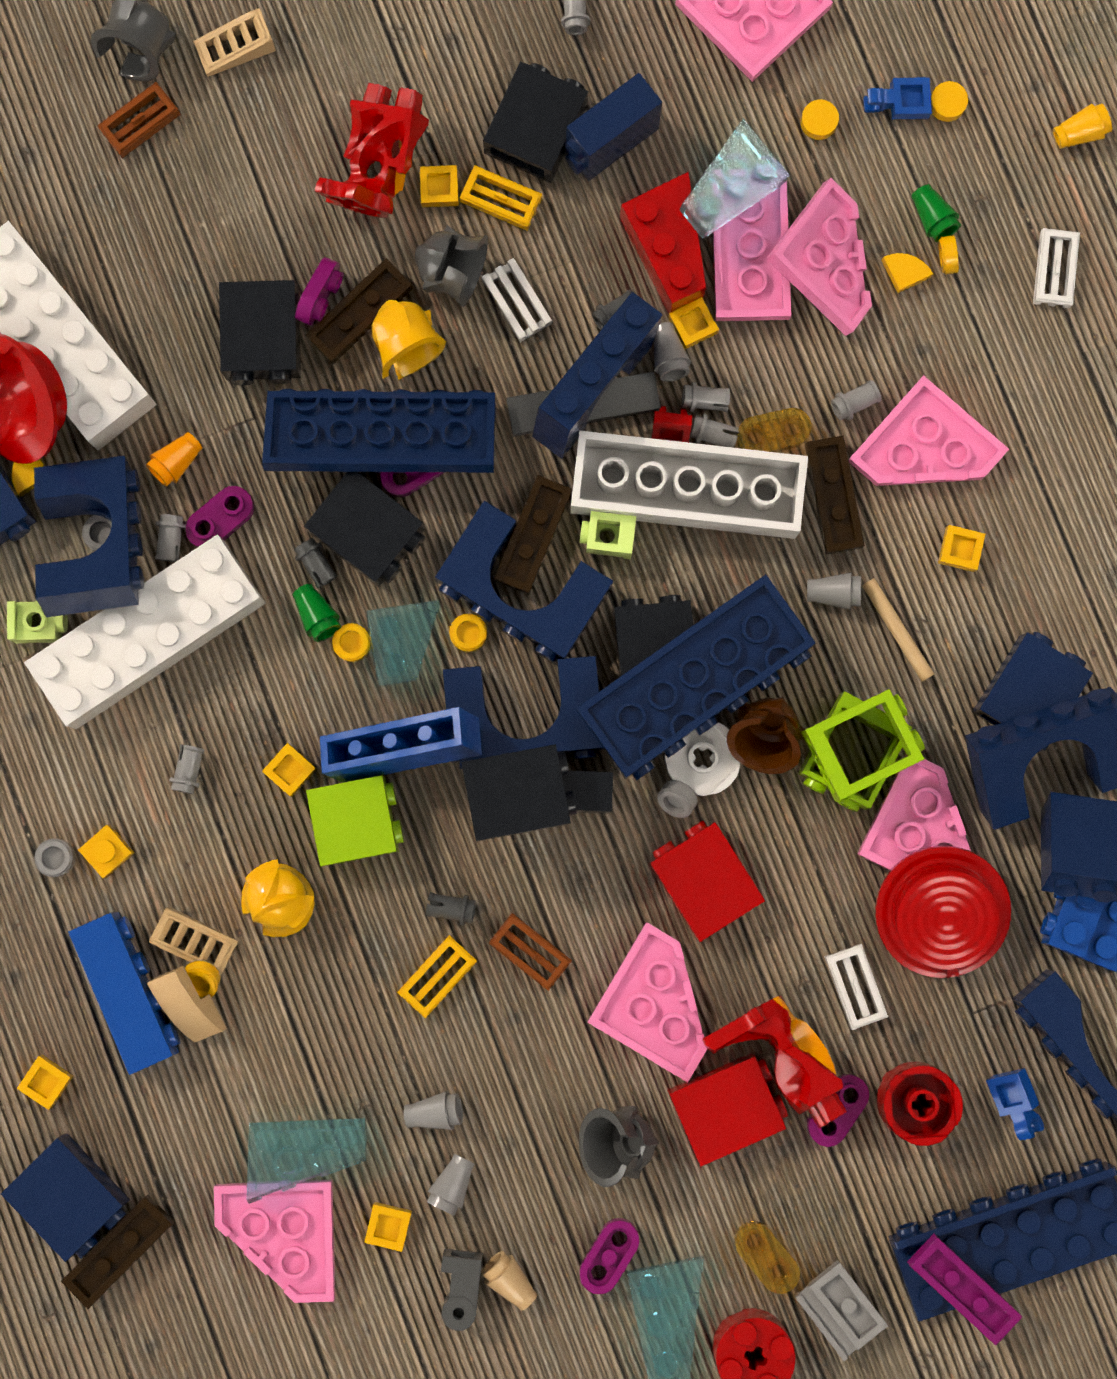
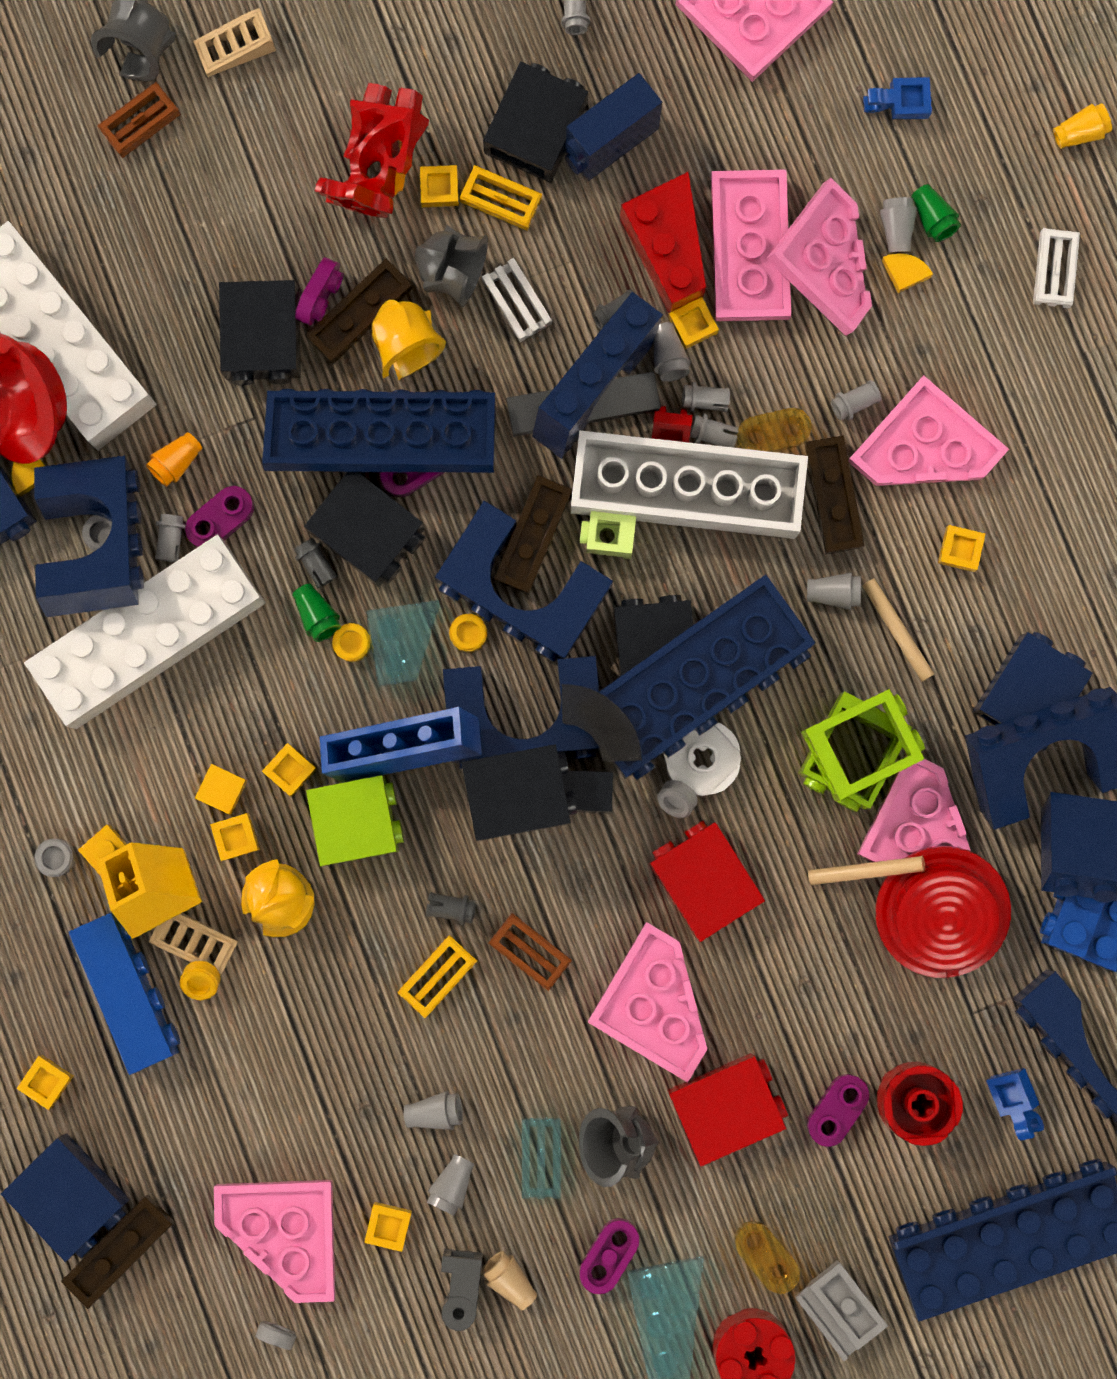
(20, 624): yellowish green brick -> none
(147, 885): none -> yellow slope
(180, 1001): tan slope -> none
(187, 769): light grey pin -> none
(221, 789): none -> yellow tile
(234, 837): none -> yellow plate
(276, 1335): none -> light grey tile
(300, 1150): clear light blue wing -> none
(541, 1191): none -> clear light blue tile
(601, 720): none -> clear smoke tile
(733, 181): clear light blue wing -> none
(766, 736): reddish brown helmet -> none
(802, 1061): red hips -> none
(819, 119): yellow tile -> none
(845, 955): white tile -> none
(866, 870): none -> tan bar
(898, 223): none -> light grey cone
(948, 101): yellow tile -> none
(948, 254): yellow tile -> none
(964, 1289): magenta plate -> none

